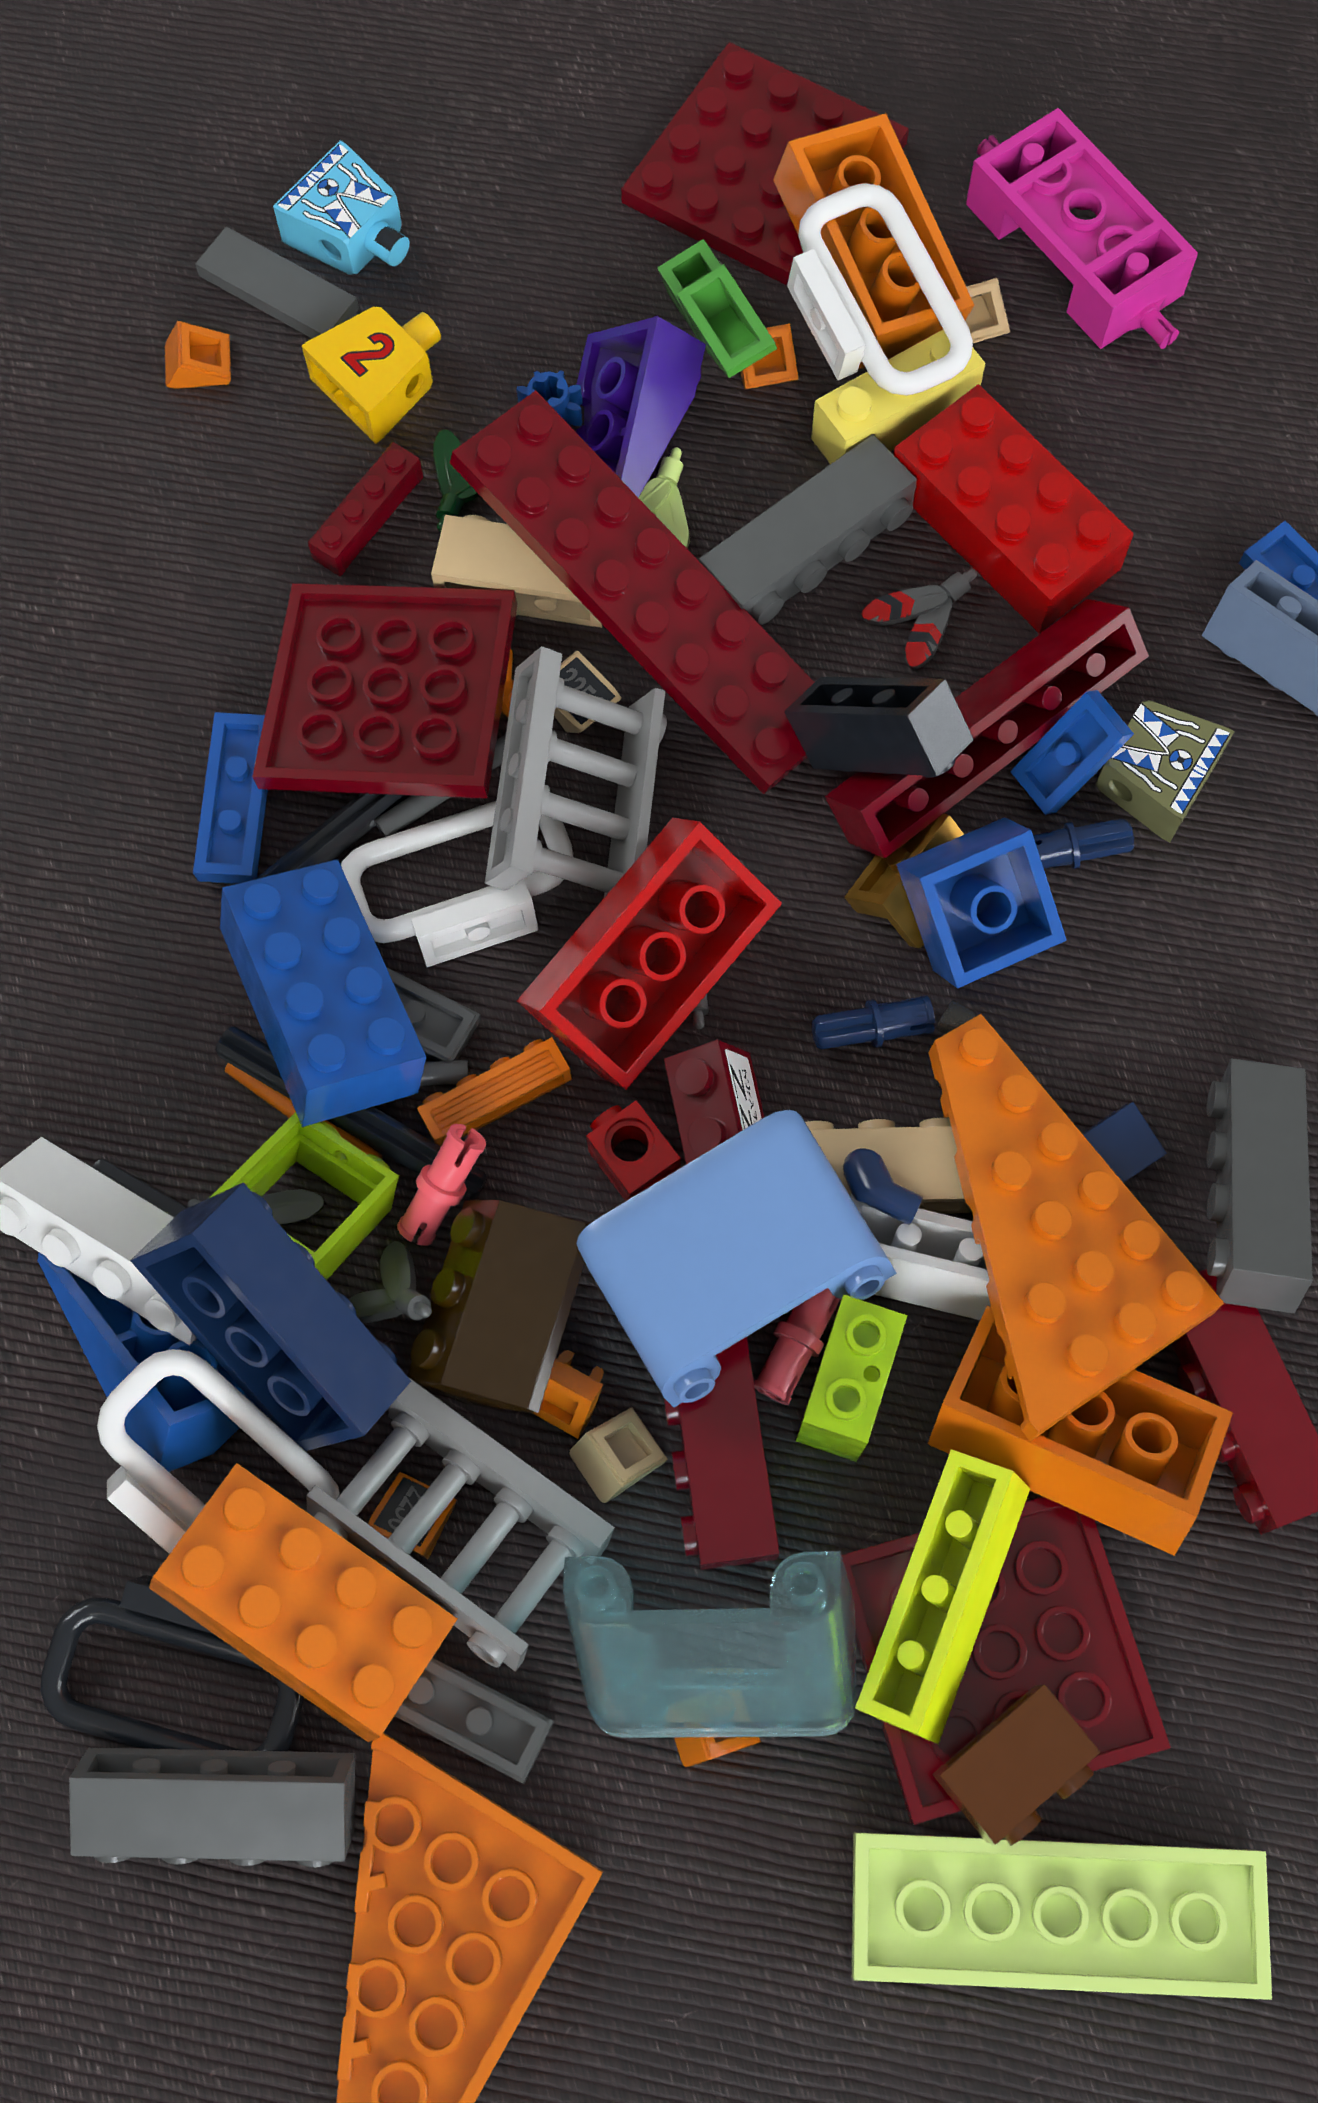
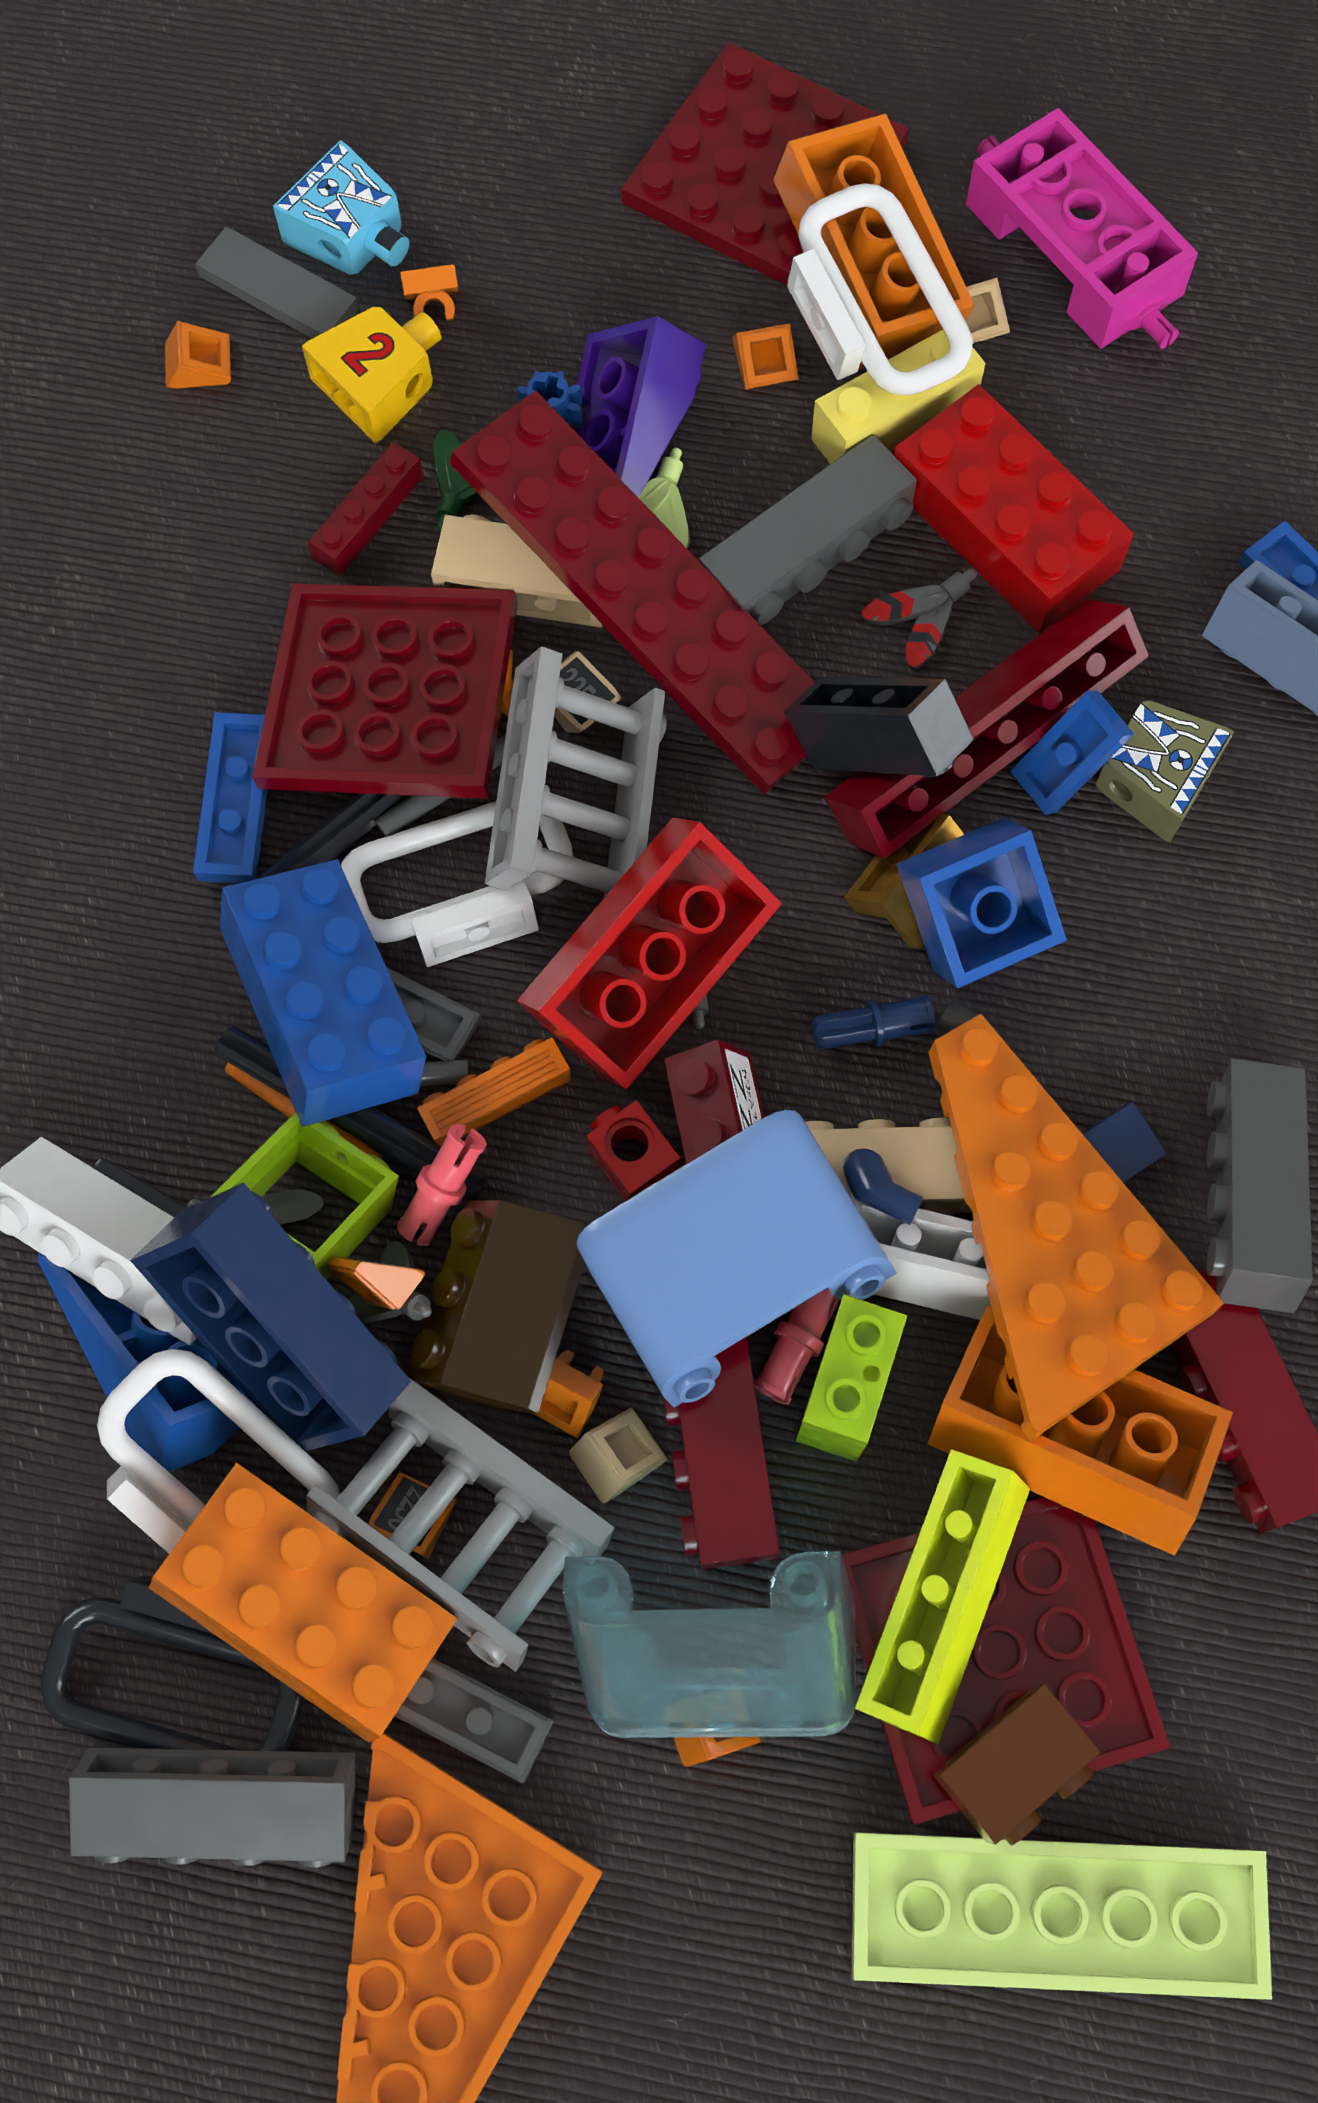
(377, 1282): none -> slope
(431, 285): none -> orange tile
(716, 309): bright green slope -> none
(1084, 842): dark blue axle -> none

